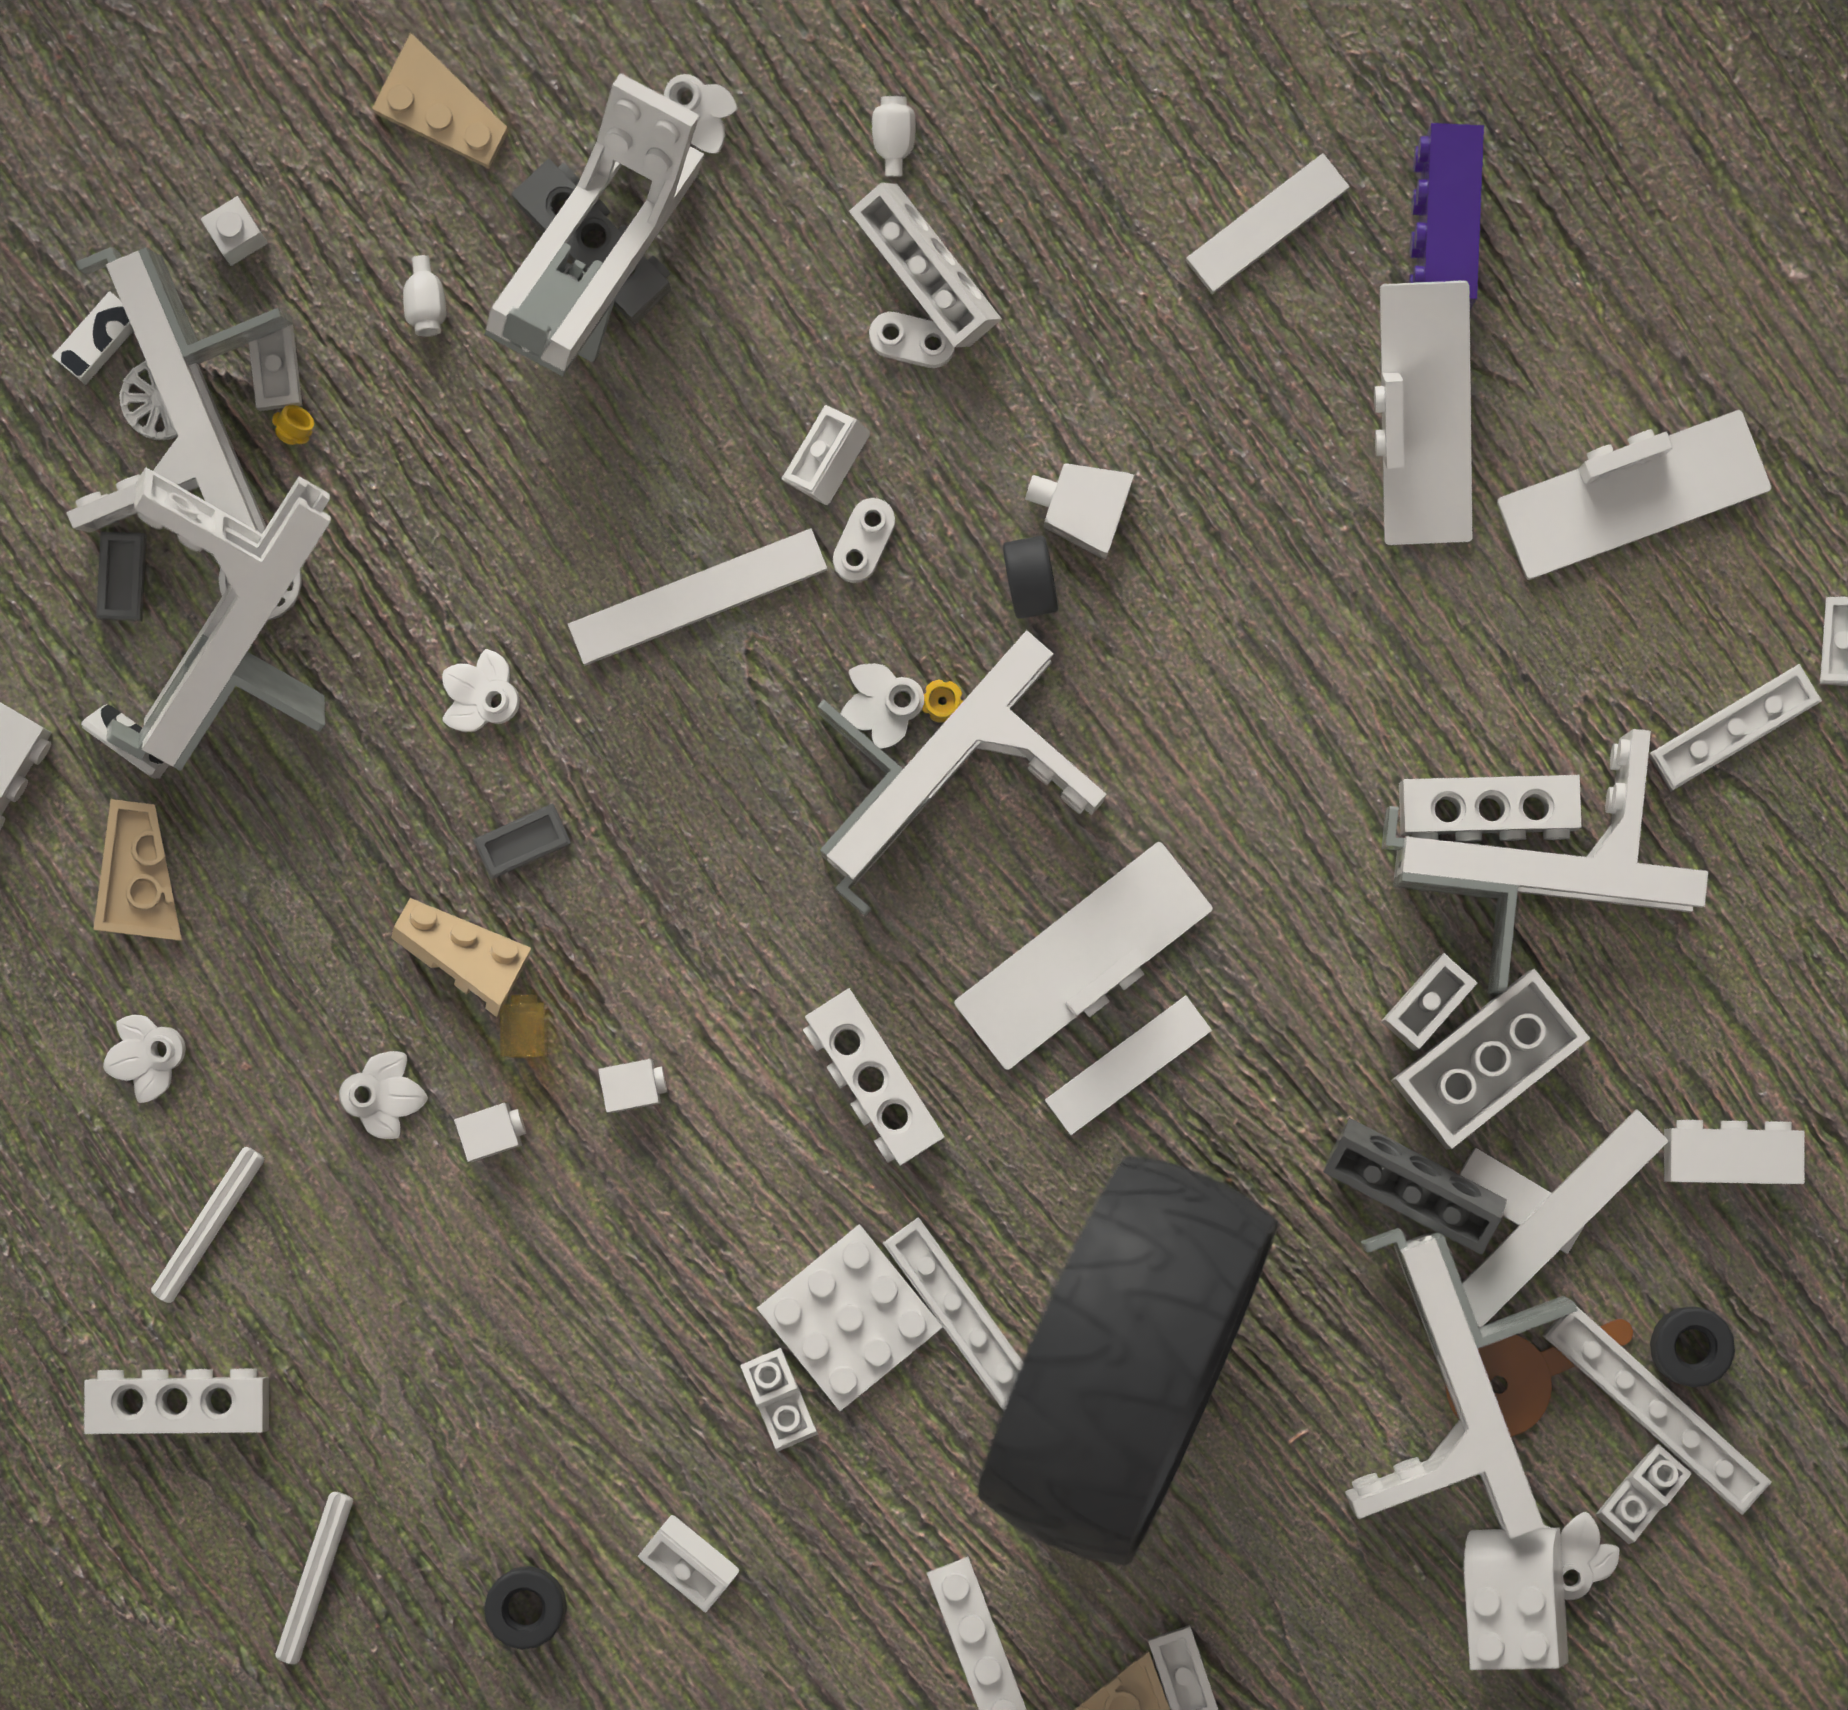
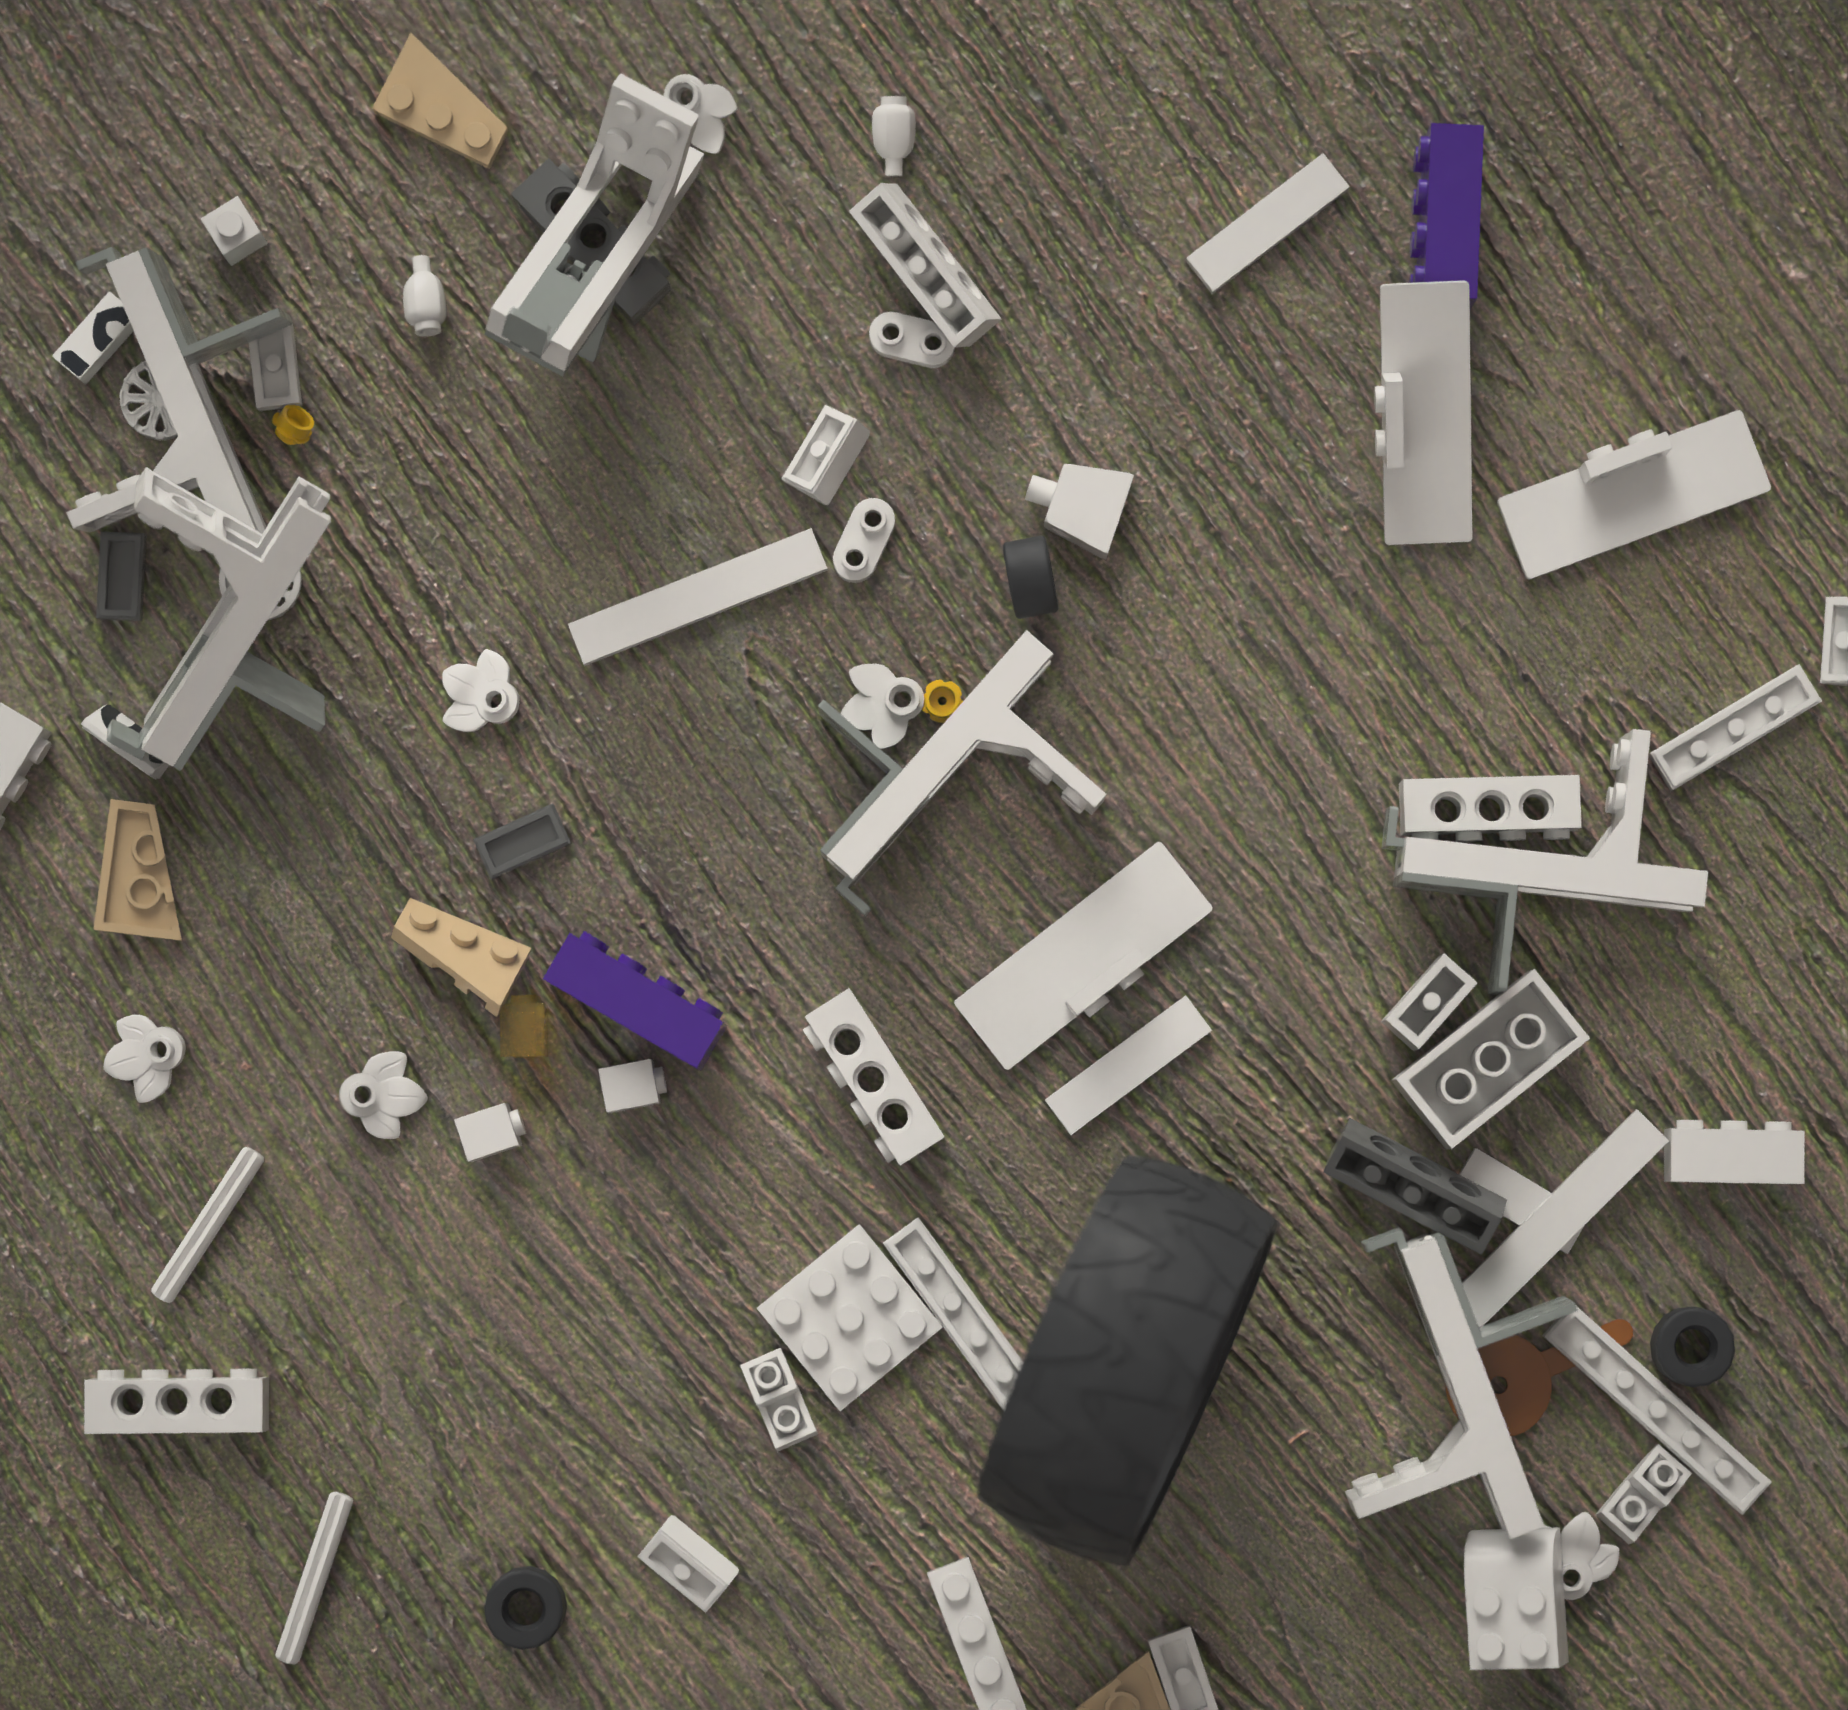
(635, 1001): none -> dark purple brick

